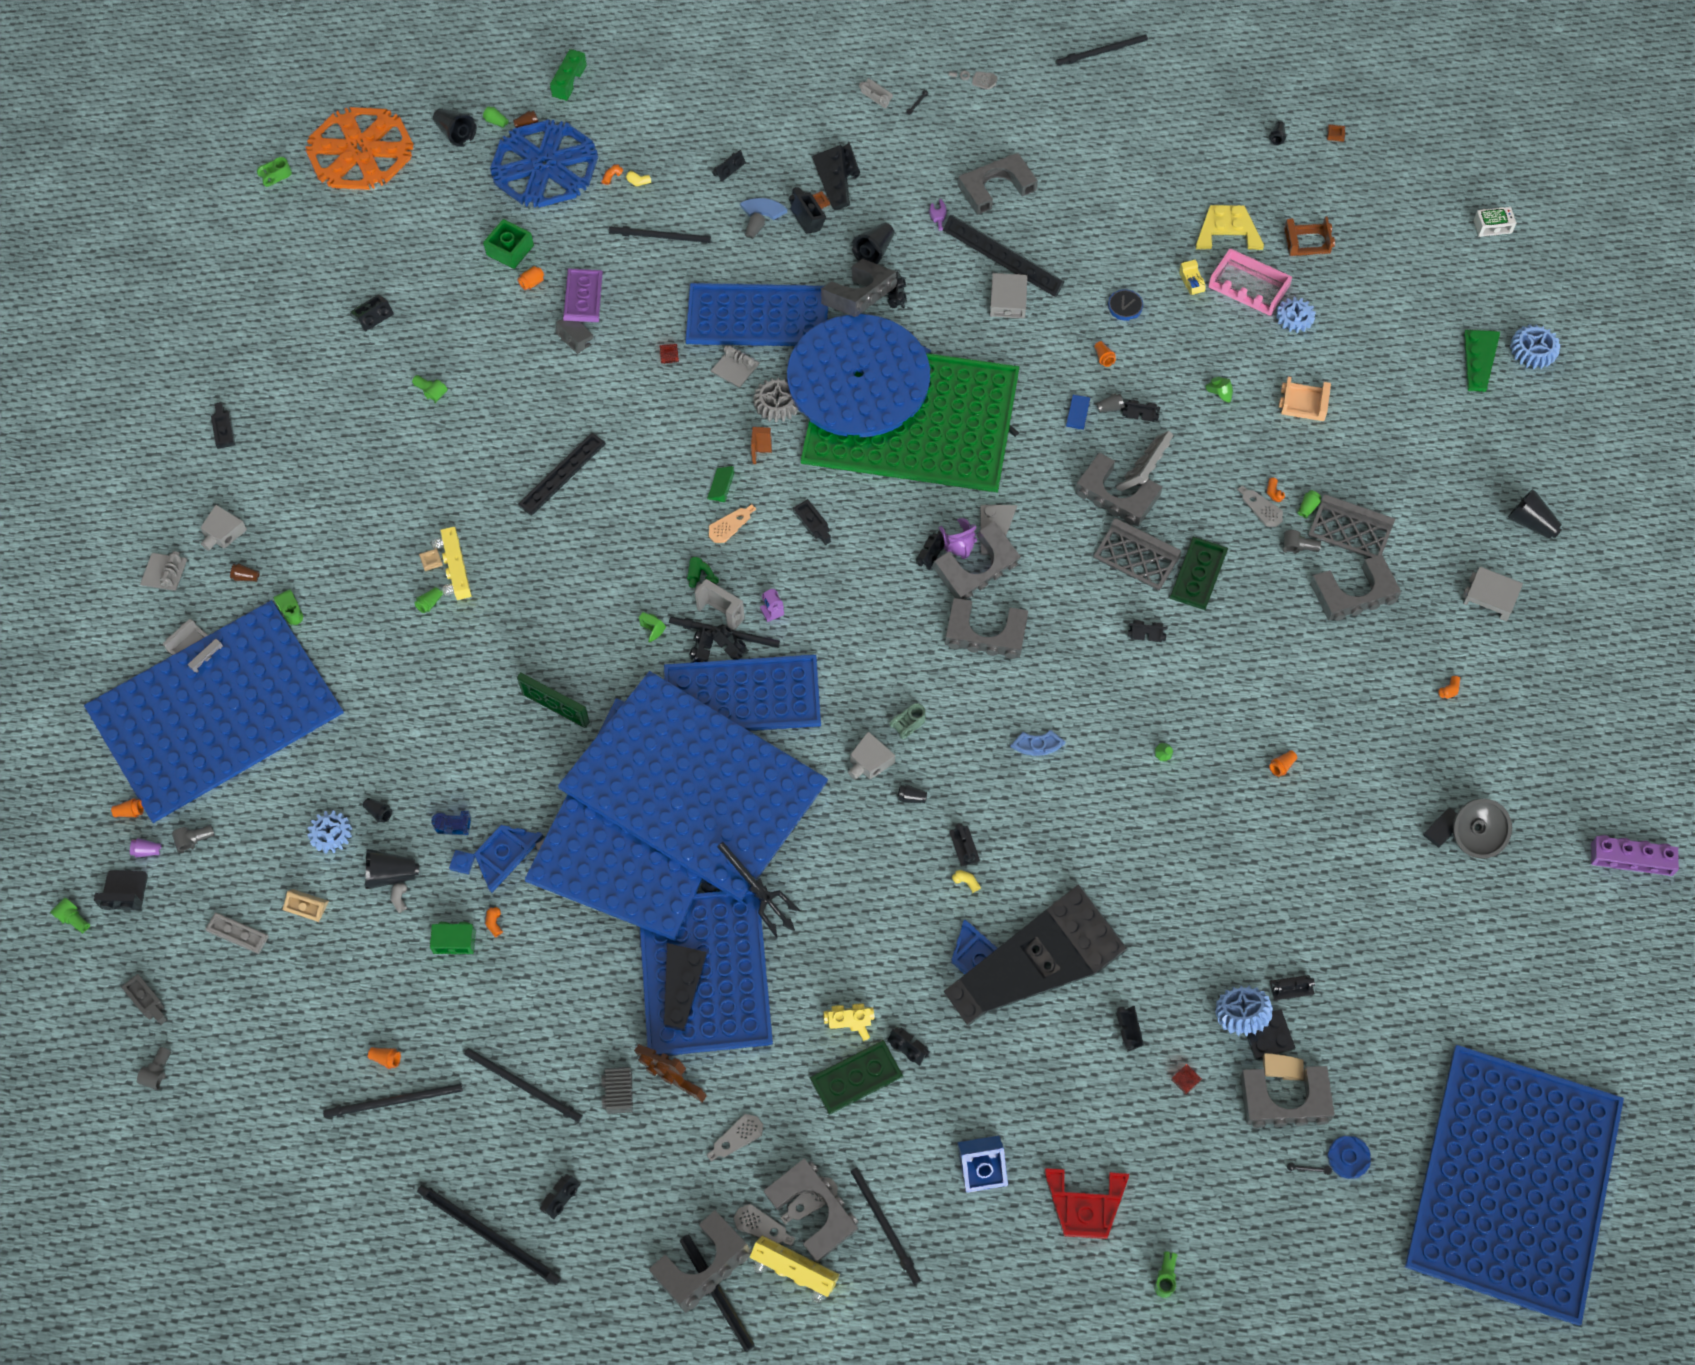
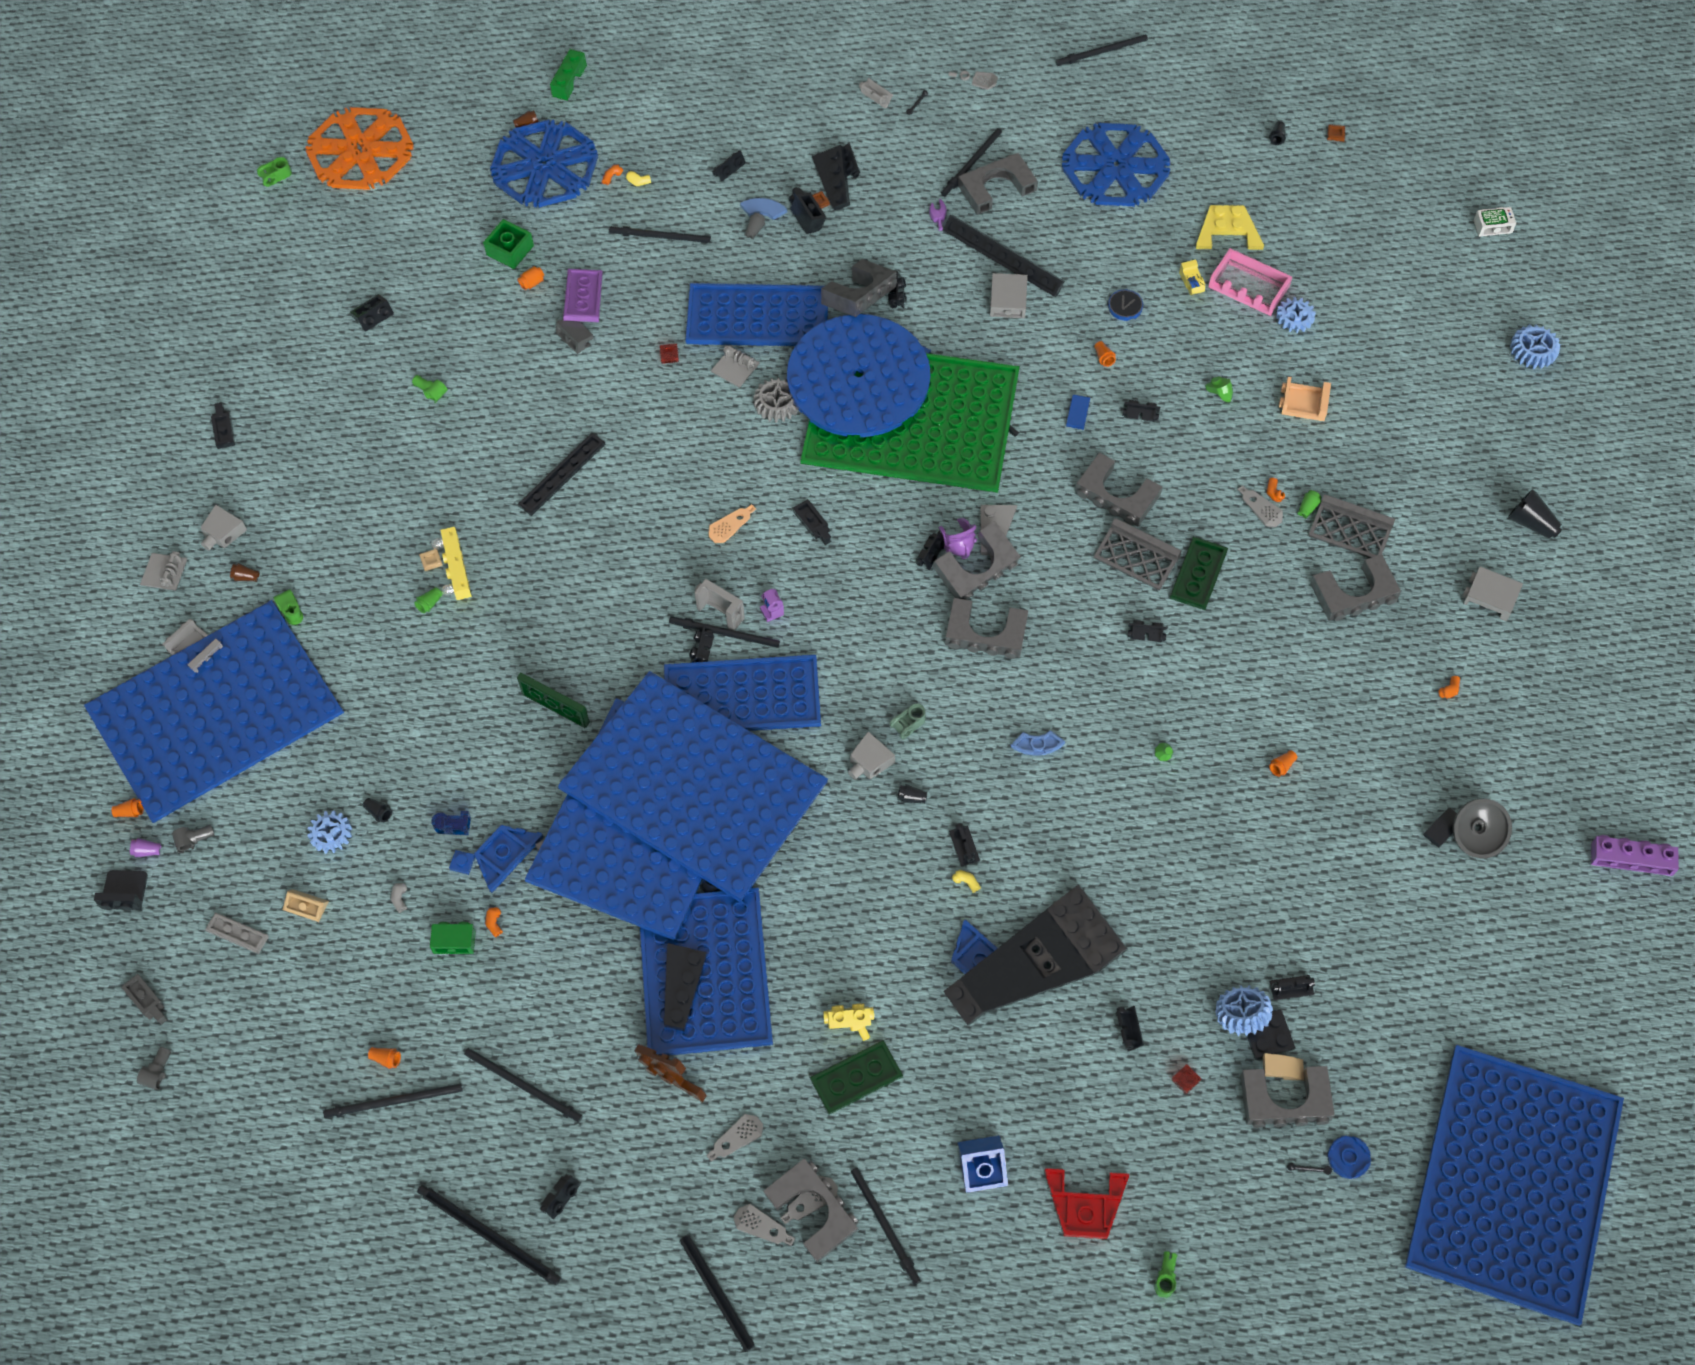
(68, 914): bright green pin -> none
(388, 869): black cone -> none
(455, 126): black cone -> none
(494, 117): bright green cone -> none
(618, 1090): dark grey brick -> none
(652, 623): bright green plate -> none
(691, 1288): flat silver arch -> none
(694, 572): green plant -> none
(721, 484): green slope -> none
(723, 635): black hinge -> none
(760, 441): dark orange panel -> none
(761, 892): black piece -> none
(795, 1266): light yellow piece -> none
(873, 243): black cone -> none
(900, 1040): black hinge -> none
(953, 182): none -> black bar
(1108, 171): none -> blue plate
(1111, 403): dark grey cone -> none
(1147, 462): light grey wing -> none
(1292, 230): dark orange panel -> none
(1295, 542): dark grey pin -> none
(1480, 355): green wing -> none

